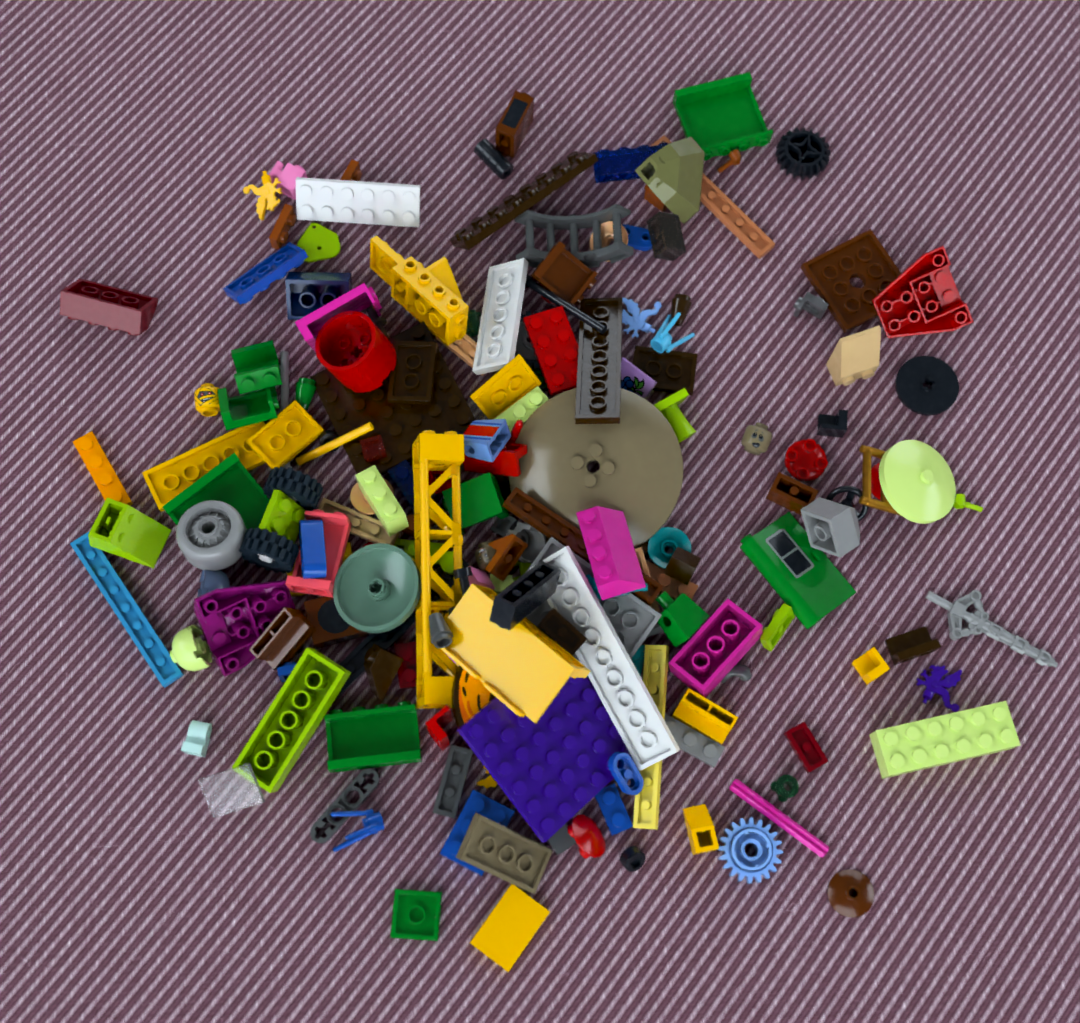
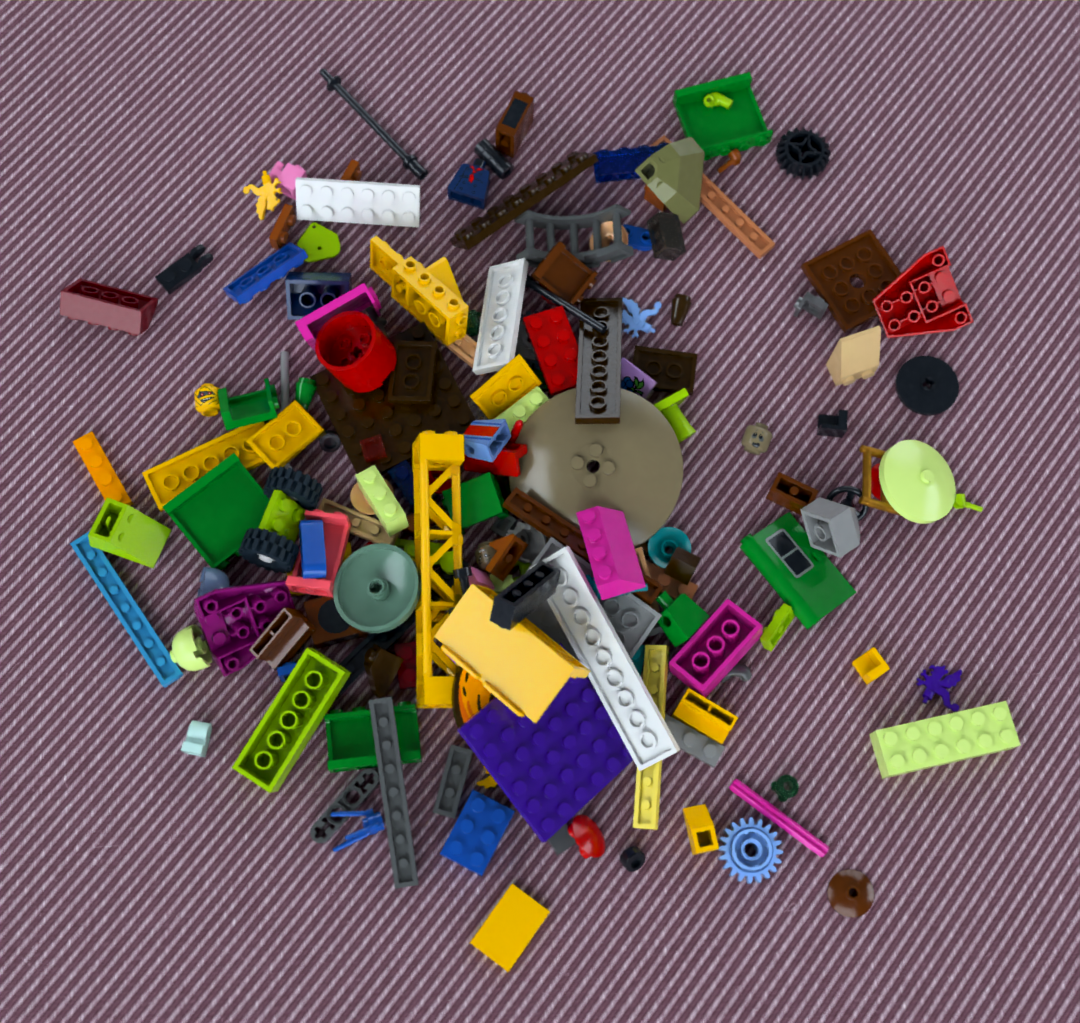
(184, 269): none -> black hinge
(211, 535): light grey wheel -> none
(231, 790): clear piece -> none
(256, 367): green panel -> none
(334, 443): yellow bar -> none
(393, 792): none -> dark grey plate
(409, 161): none -> black bar
(416, 915): green tile -> none
(435, 727): red panel -> none
(440, 632): dark grey cone -> none
(470, 184): none -> dark blue torso
(504, 853): dark tan tile -> none
(562, 631): dark brown panel -> none
(613, 810): blue plate -> none
(624, 772): blue plate -> none
(662, 339): medium azure plant -> none
(716, 99): none -> lime arm
(806, 460): red dish -> none
(806, 747): dark red plate -> none
(911, 645): dark brown panel -> none
(979, 623): light grey bar -> none

